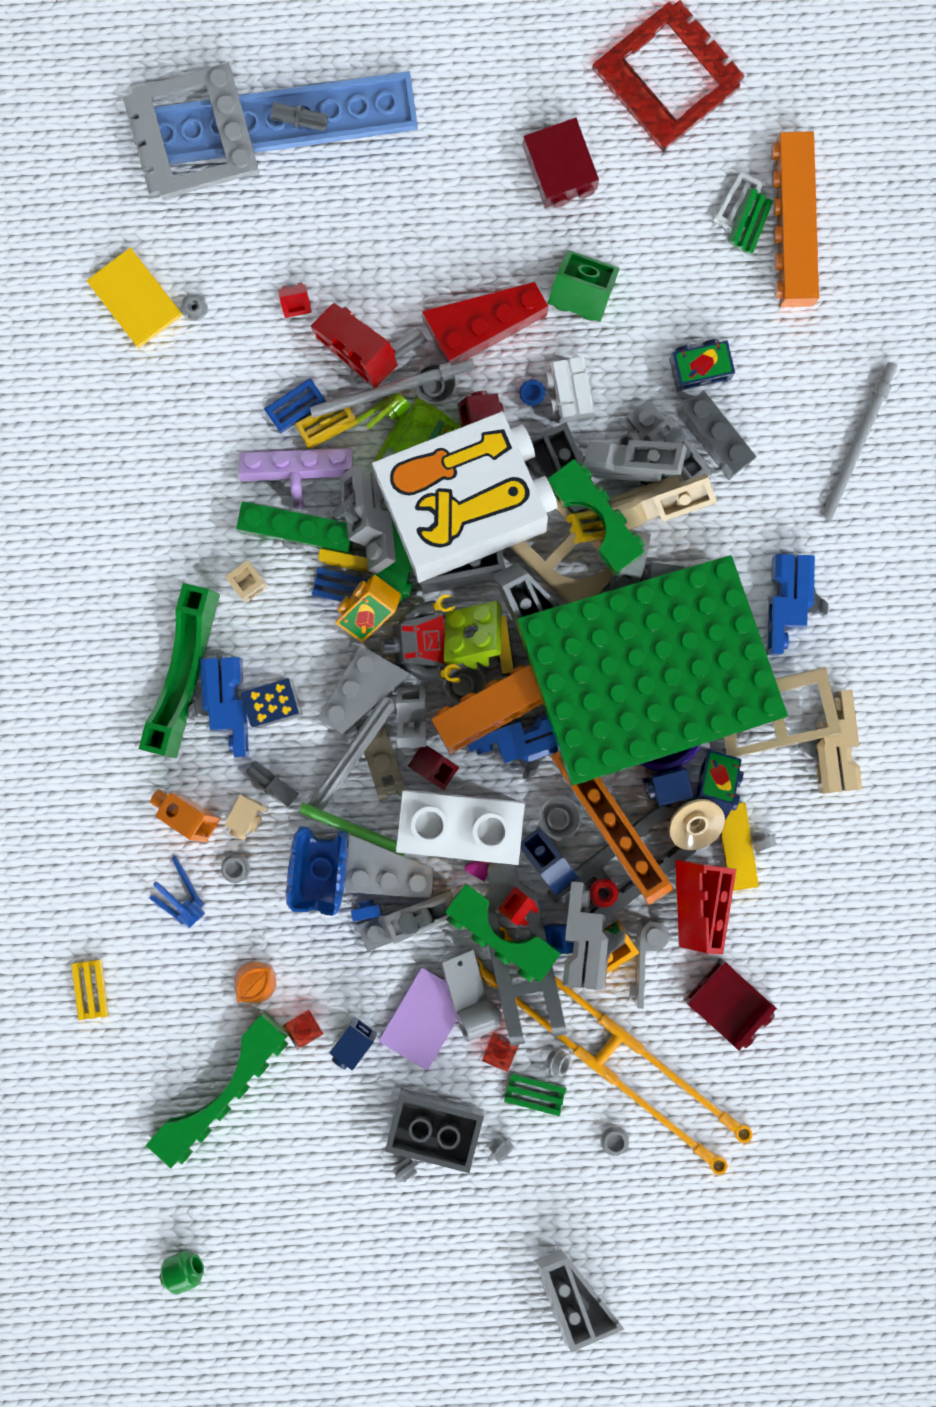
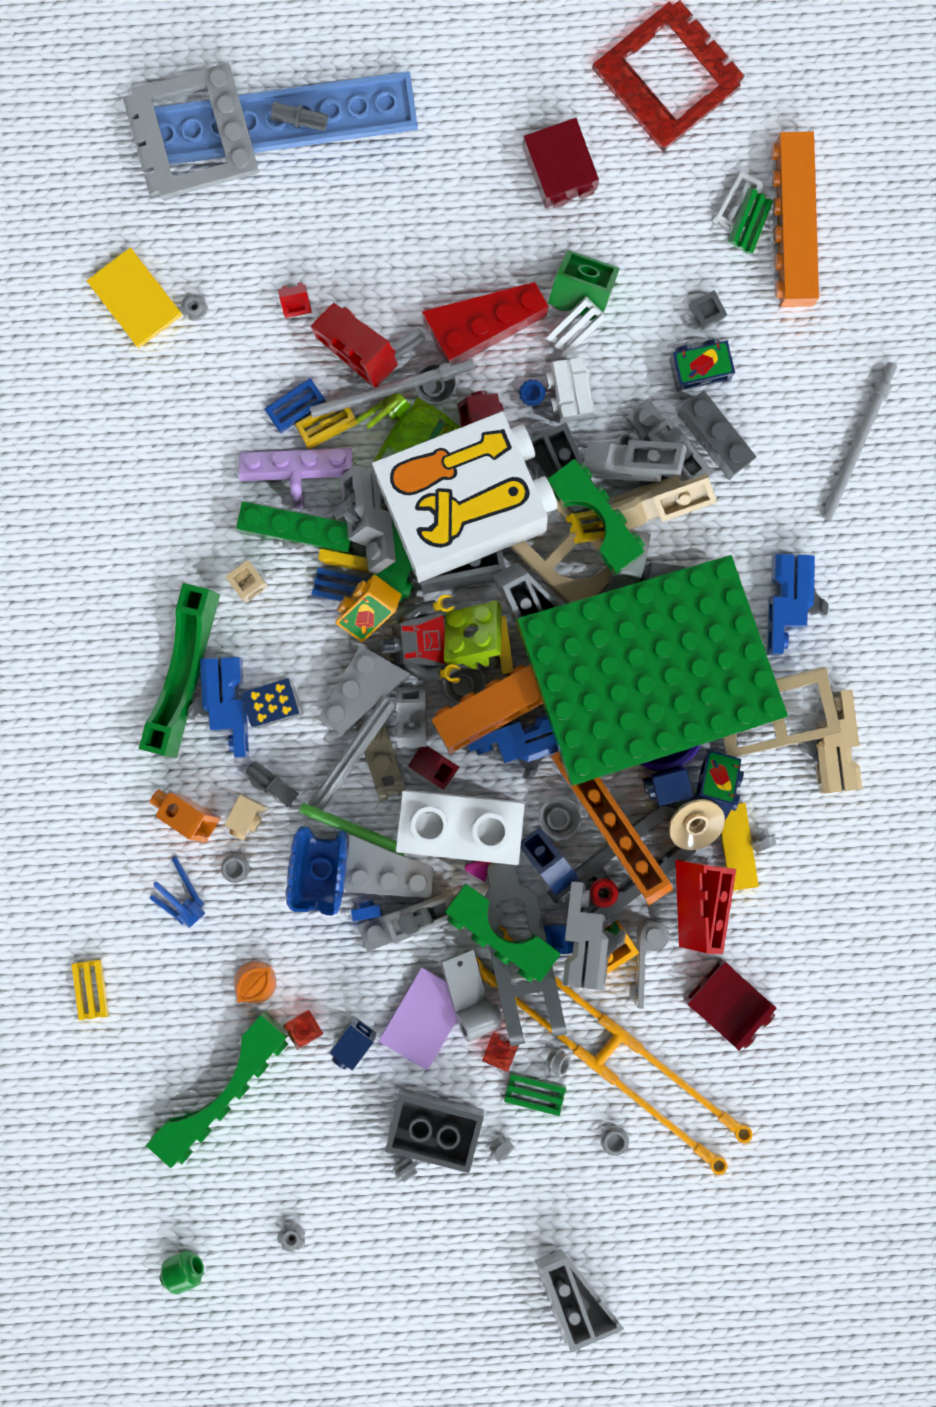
(298, 1233): none -> light grey plate
(517, 906): red tile -> none
(559, 343): none -> white tile
(707, 310): none -> dark grey plate

